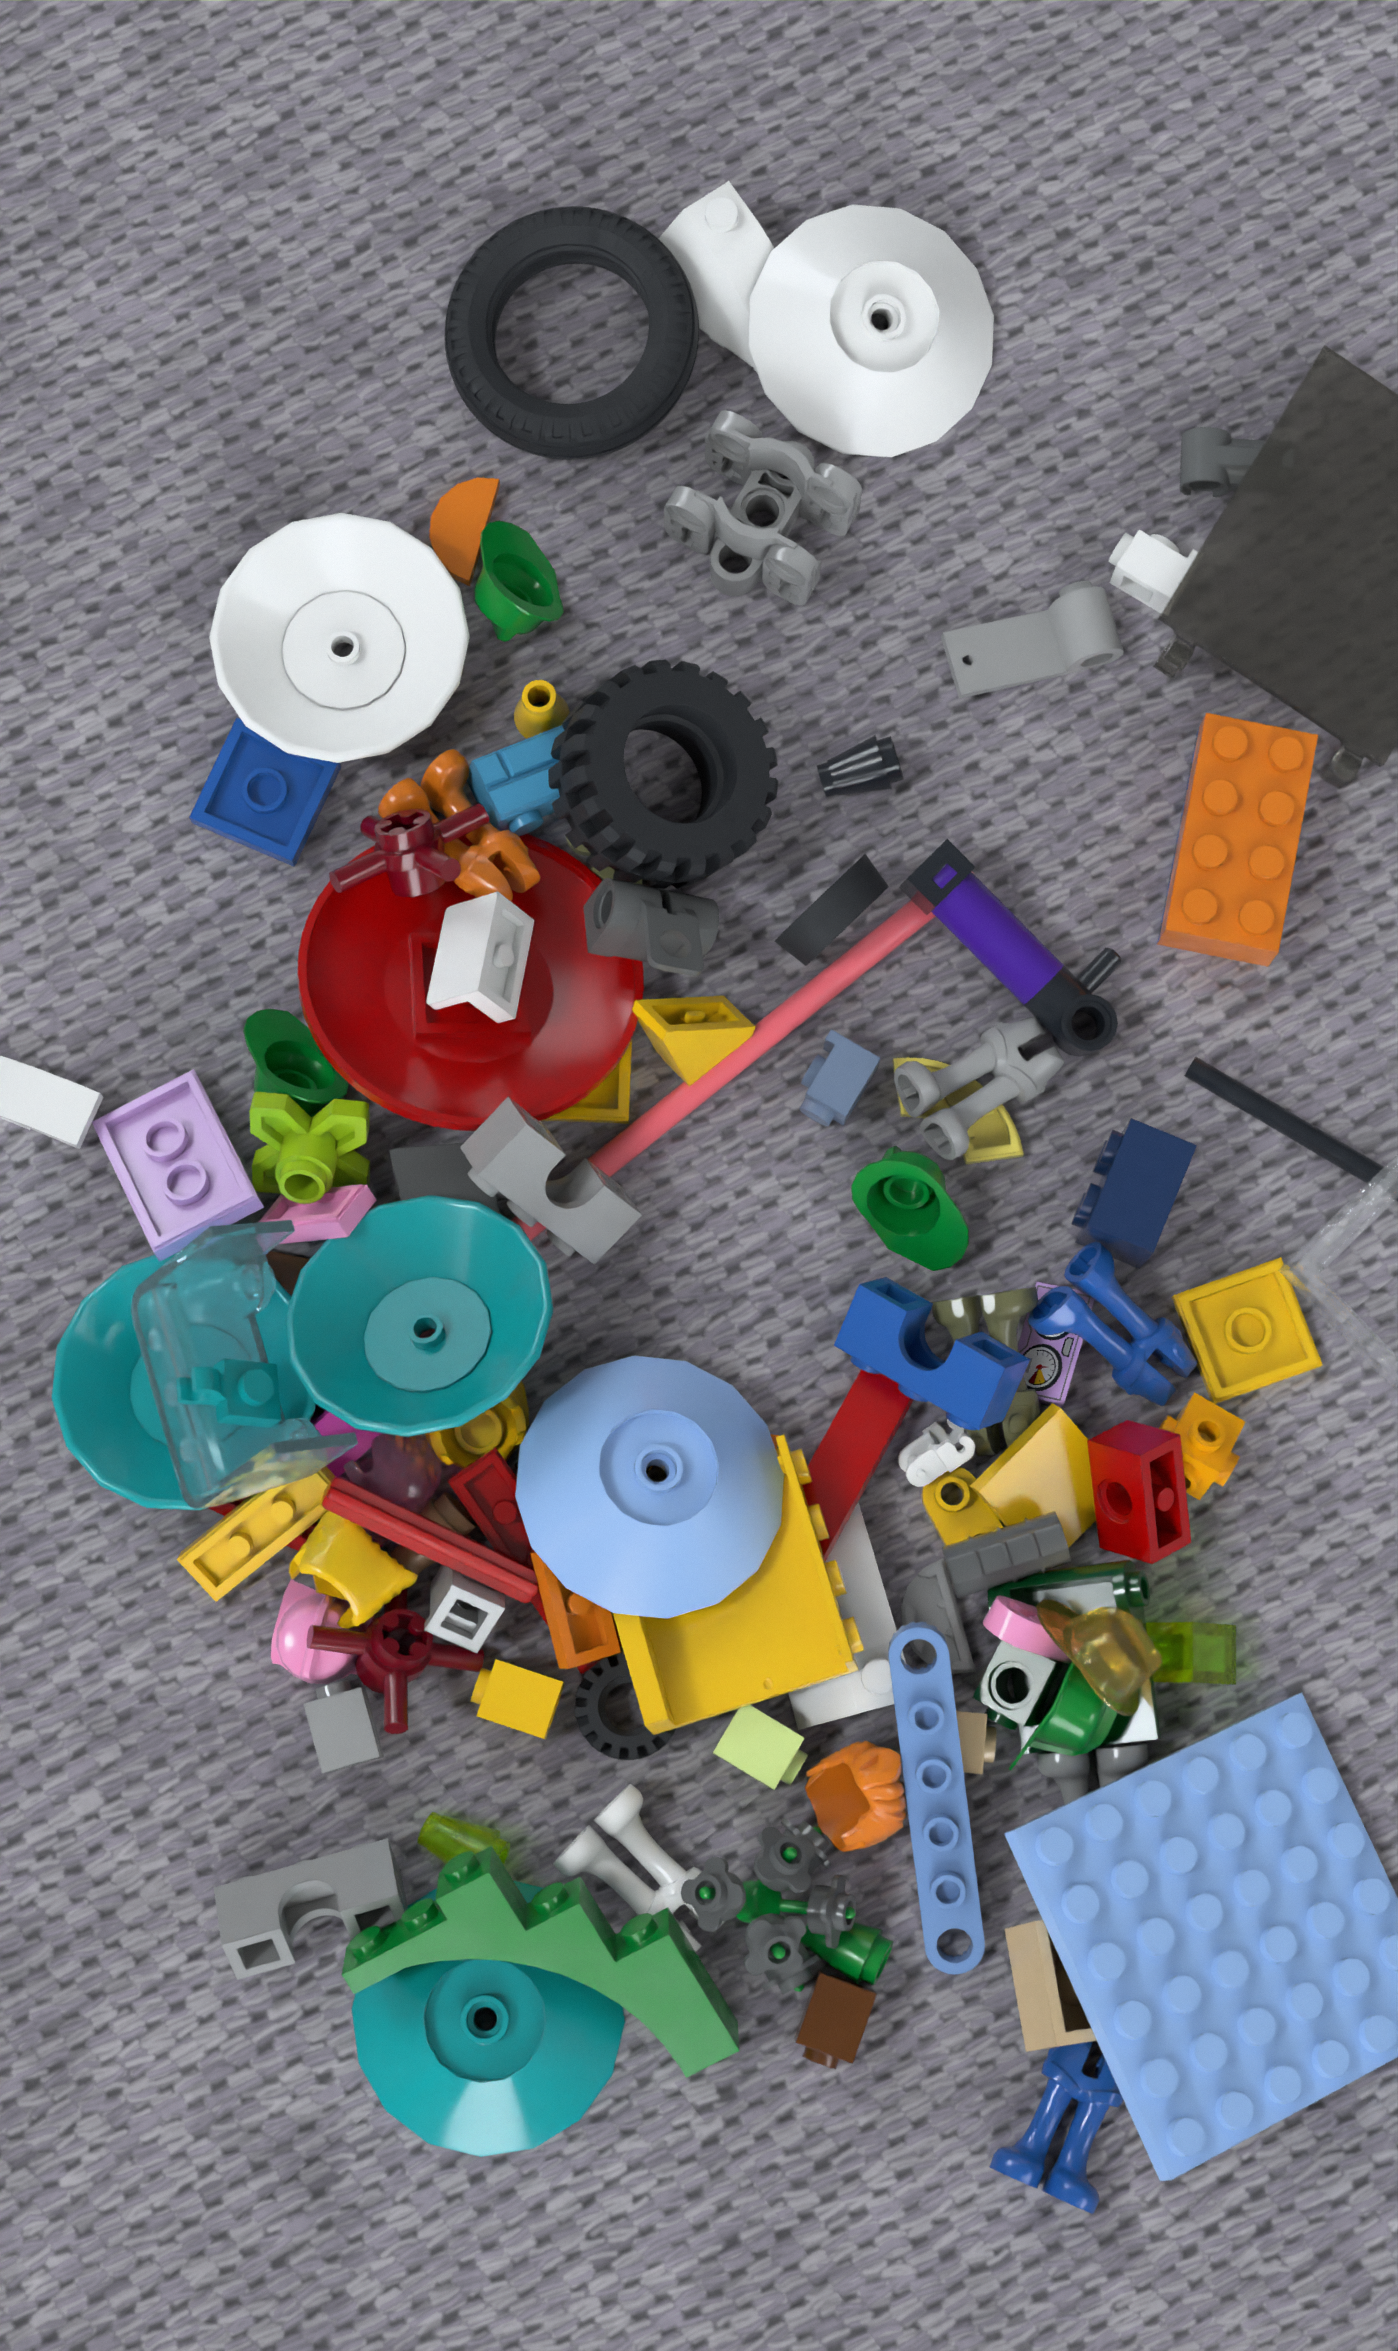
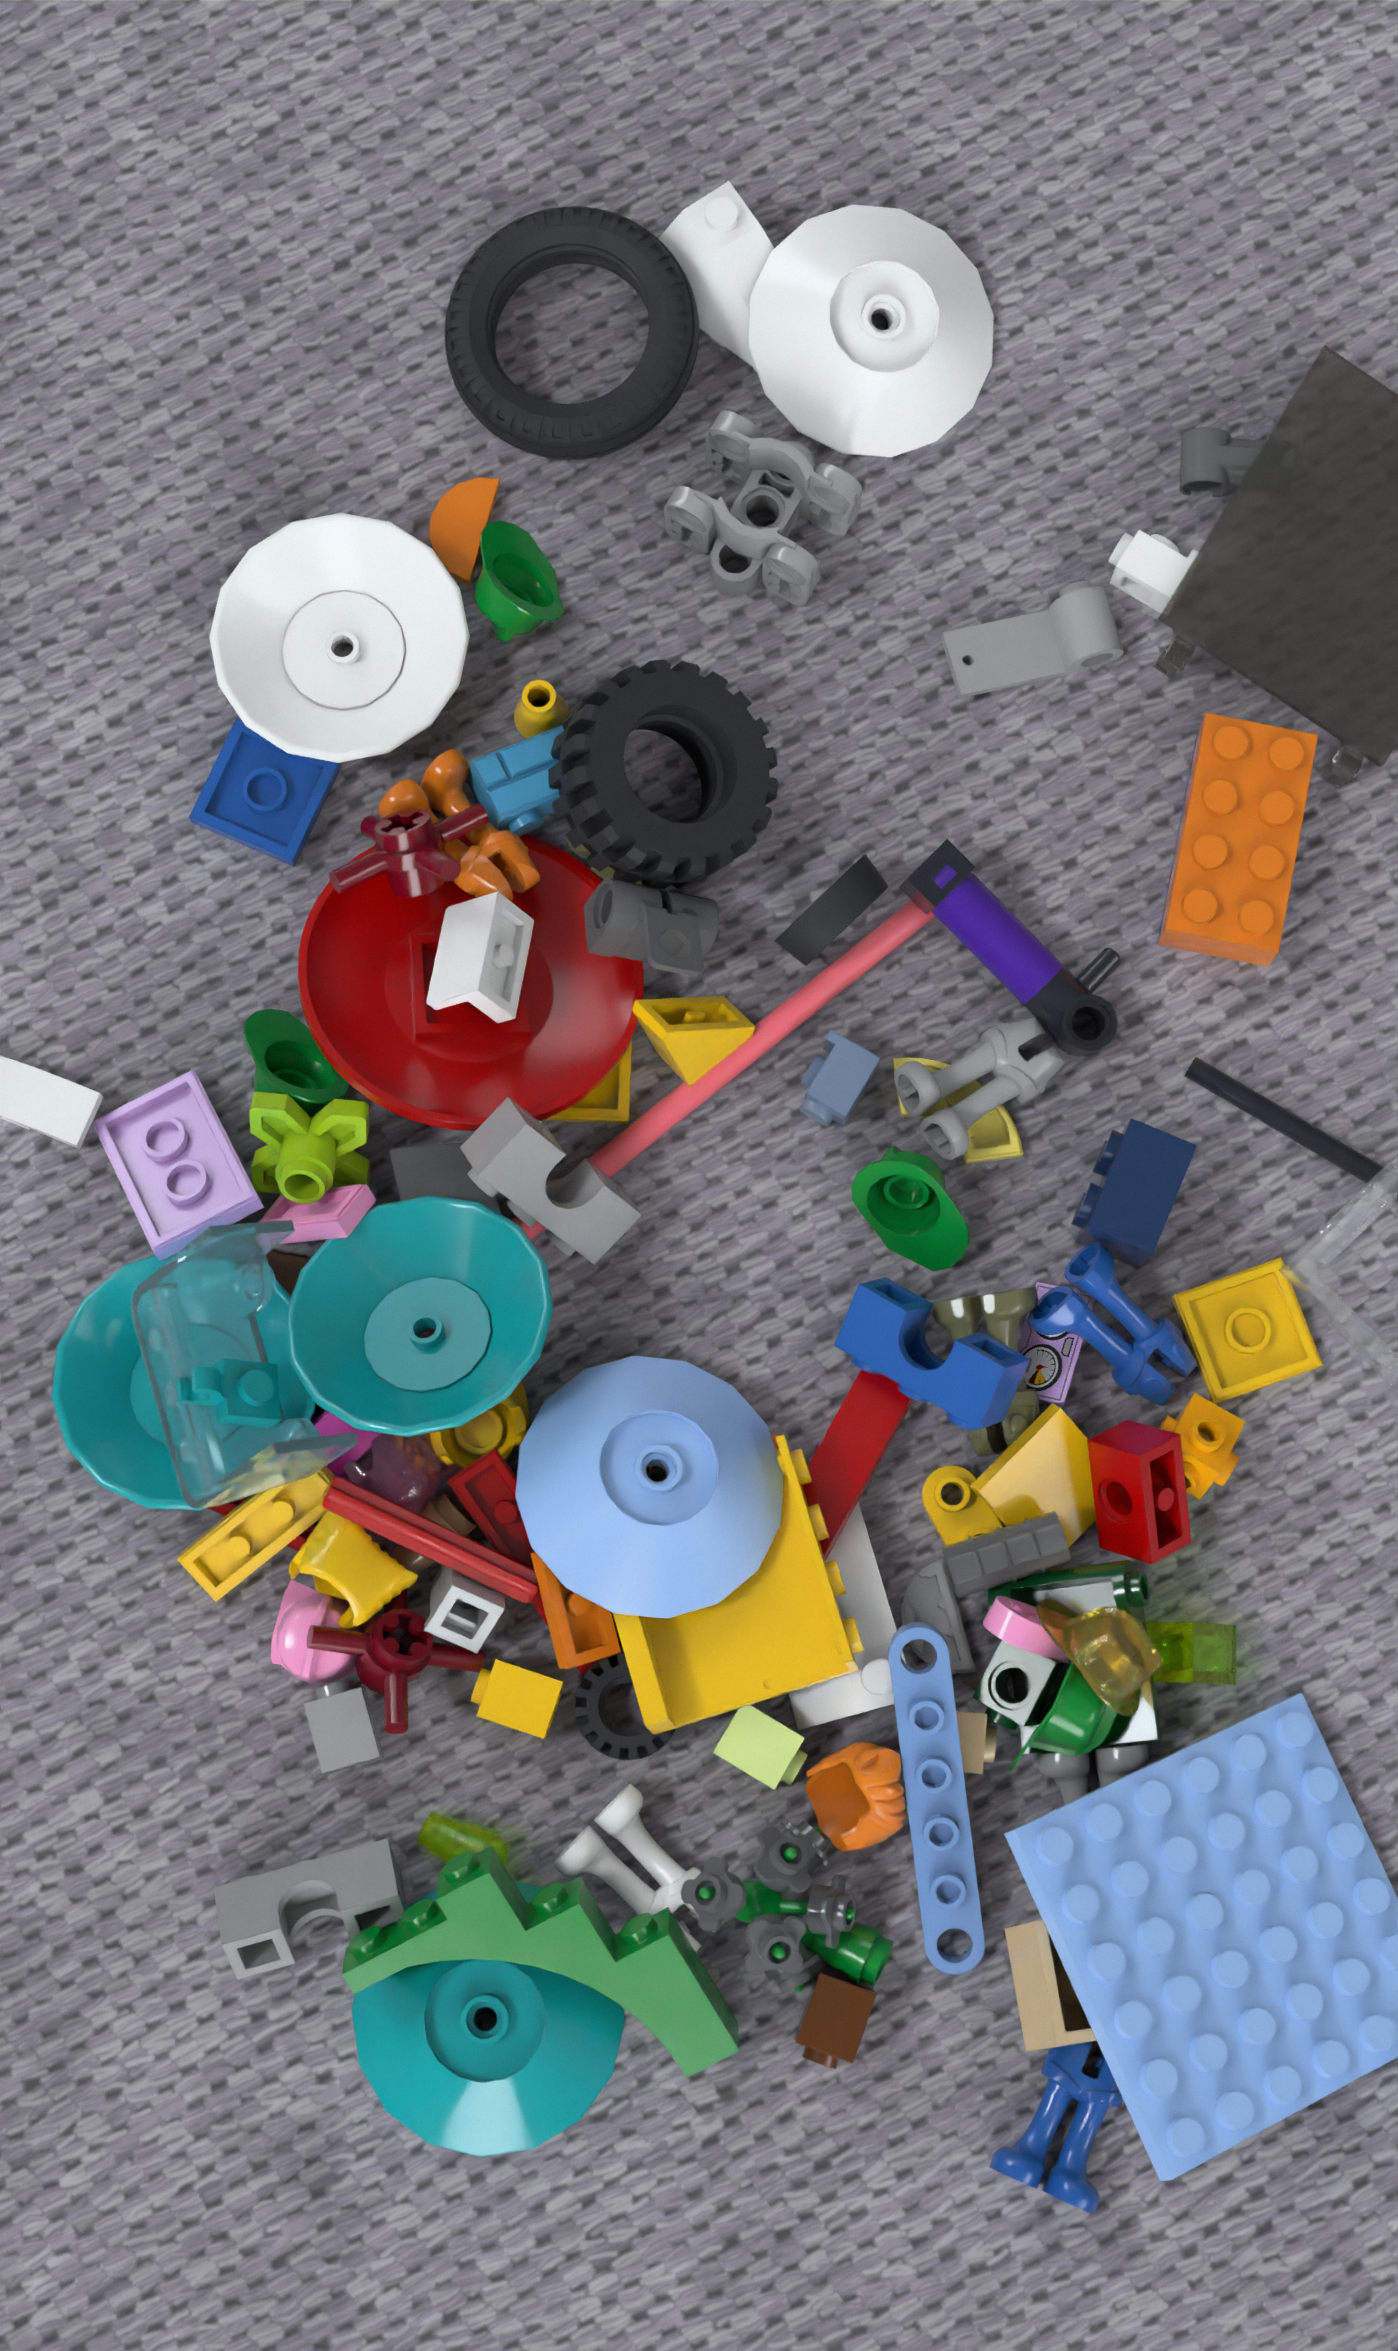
(862, 768): black cone -> none
(935, 1453): white piece -> none

